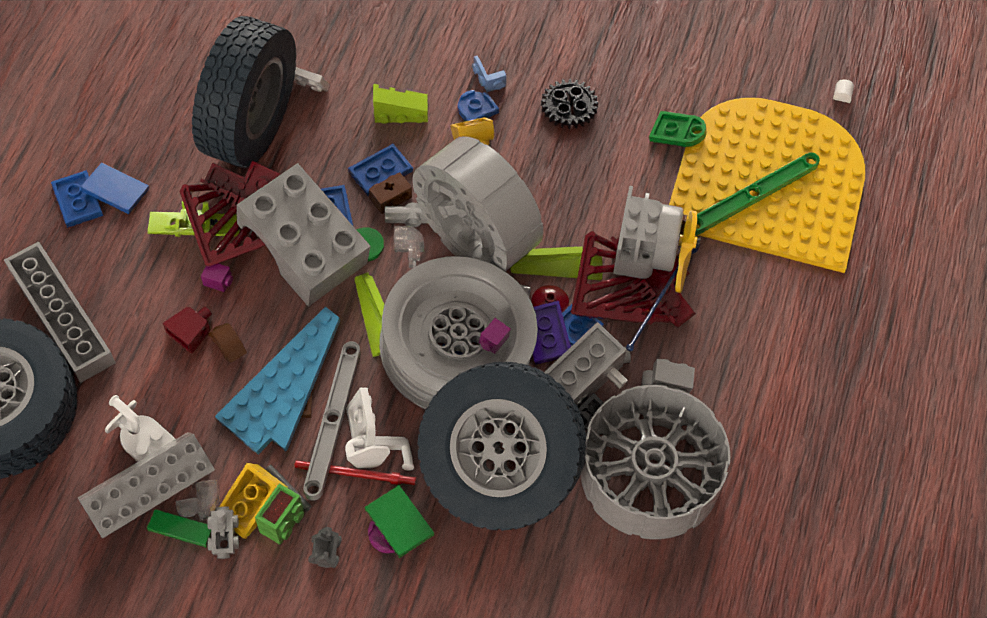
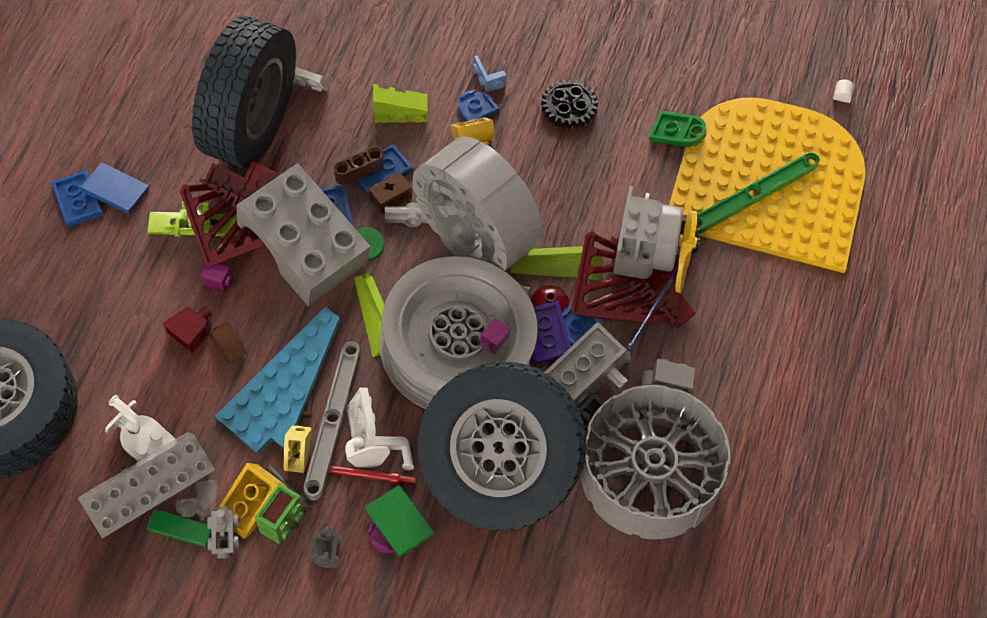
(60, 312): light grey brick -> none
(297, 441): none -> light yellow torso
(358, 165): none -> reddish brown beam
(409, 240): clear brick -> none

